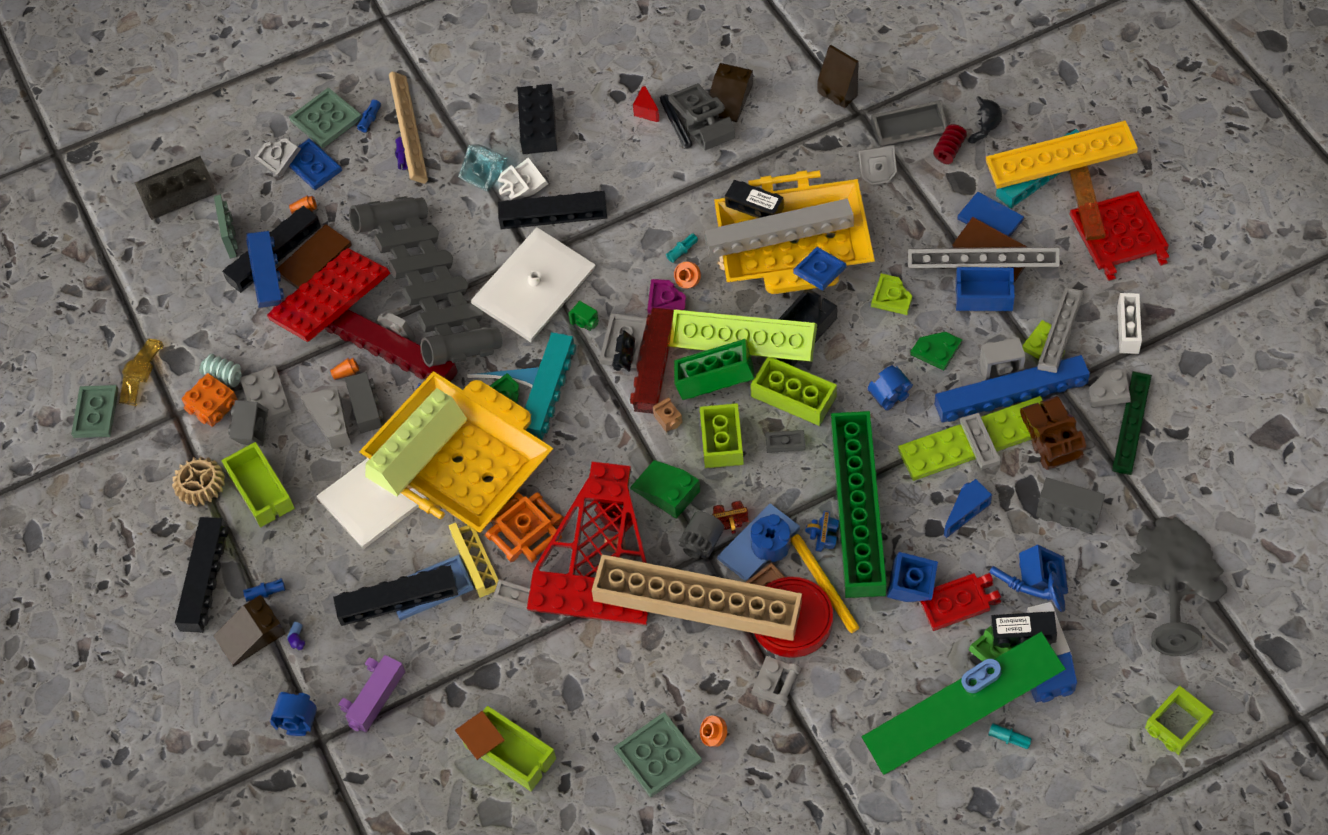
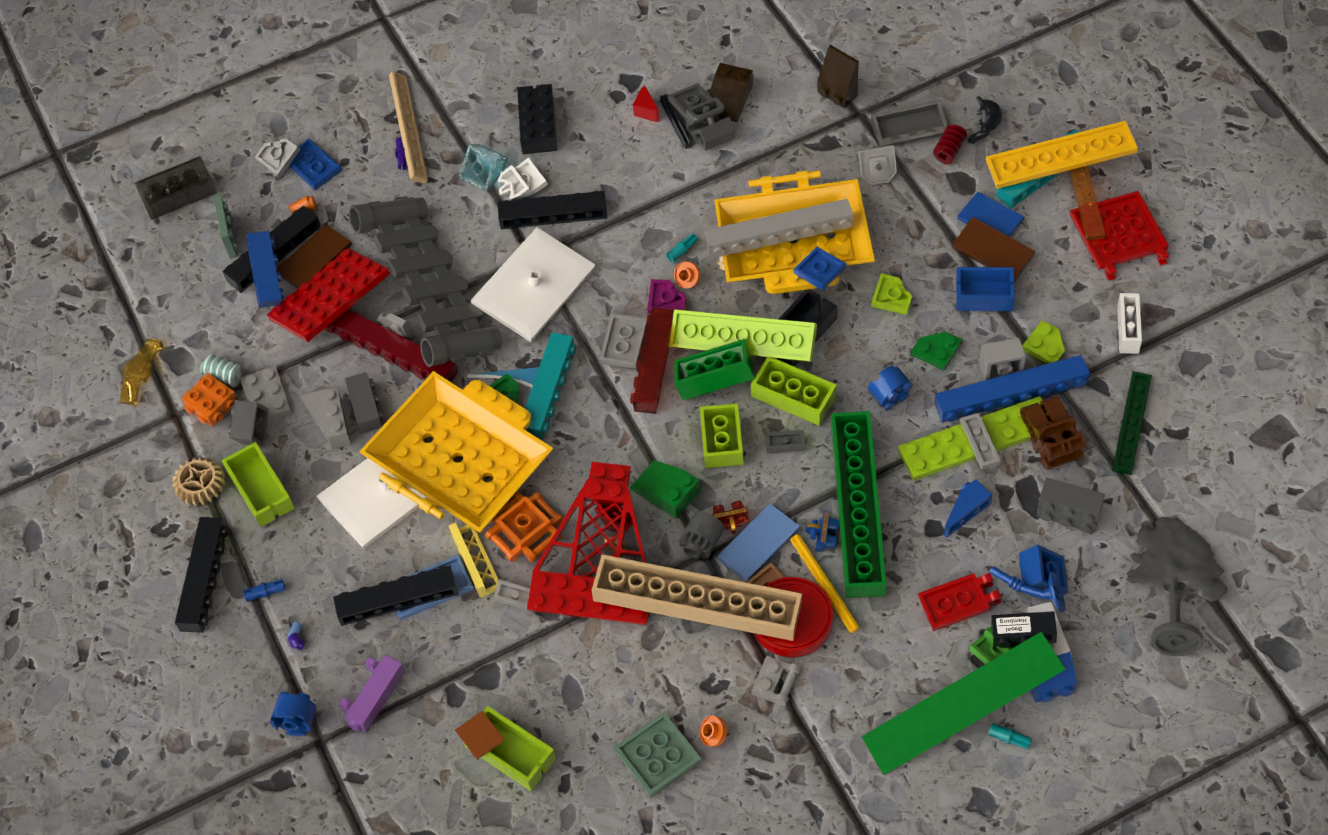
(95, 411): sand green plate -> none
(248, 631): slope -> none
(325, 117): sand green plate -> none
(344, 369): orange cone -> none
(369, 116): blue pin -> none
(415, 442): yellowish green slope -> none
(584, 316): green brick -> none
(625, 347): black hinge -> none
(667, 415): medium nougat brick -> none
(753, 200): black brick -> none
(770, 538): blue brick -> none
(912, 578): blue slope -> none
(980, 674): medium blue plate -> none
(984, 257): light grey brick -> none
(1060, 330): light grey tile -> none
(1110, 389): light grey plate -> none
(1190, 705): lime window -> none

